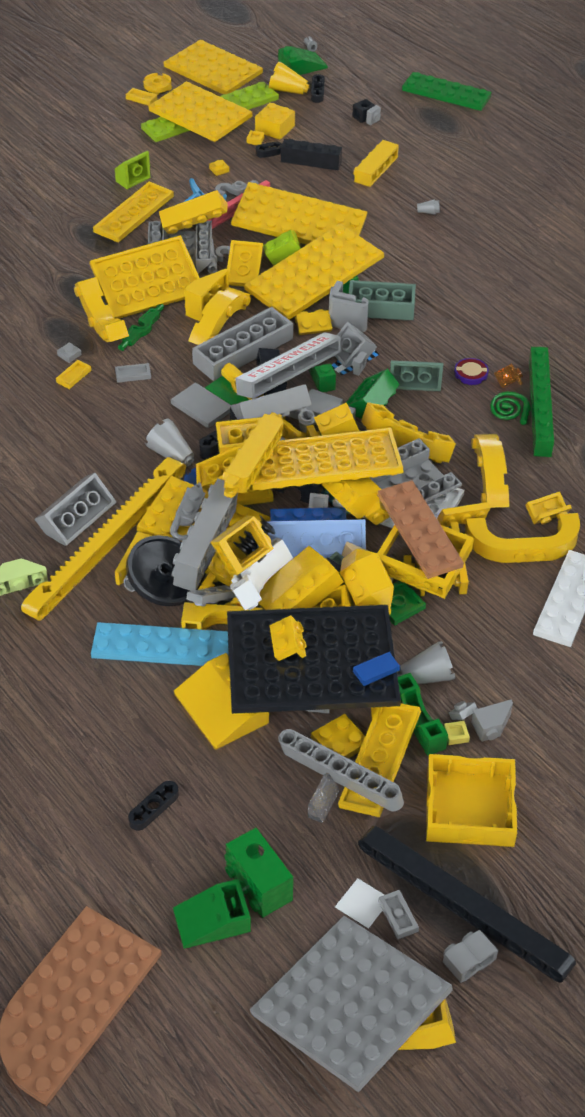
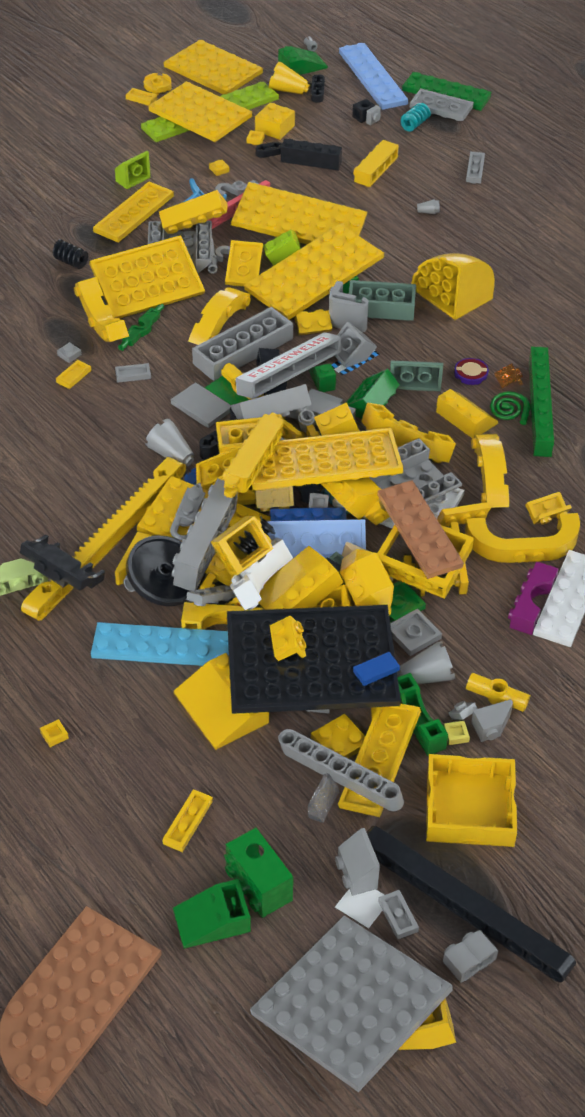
(54, 733): none -> yellow plate
(59, 565): none -> black bracket
(70, 254): none -> black piece
(76, 510): light grey slope -> none
(151, 814): black beam -> none
(187, 820): none -> yellow plate
(202, 290): yellow slope -> none
(274, 497): none -> yellow bracket
(358, 863): none -> light grey slope
(359, 363): light grey plate -> none
(373, 76): none -> light blue plate
(414, 632): none -> light grey plate
(415, 117): none -> teal piece
(443, 104): none -> light grey plate
(455, 283): none -> yellow brick
(464, 413): none -> yellow slope
(475, 167): none -> light grey plate
(497, 691): none -> yellow piece
(526, 613): none -> magenta arch

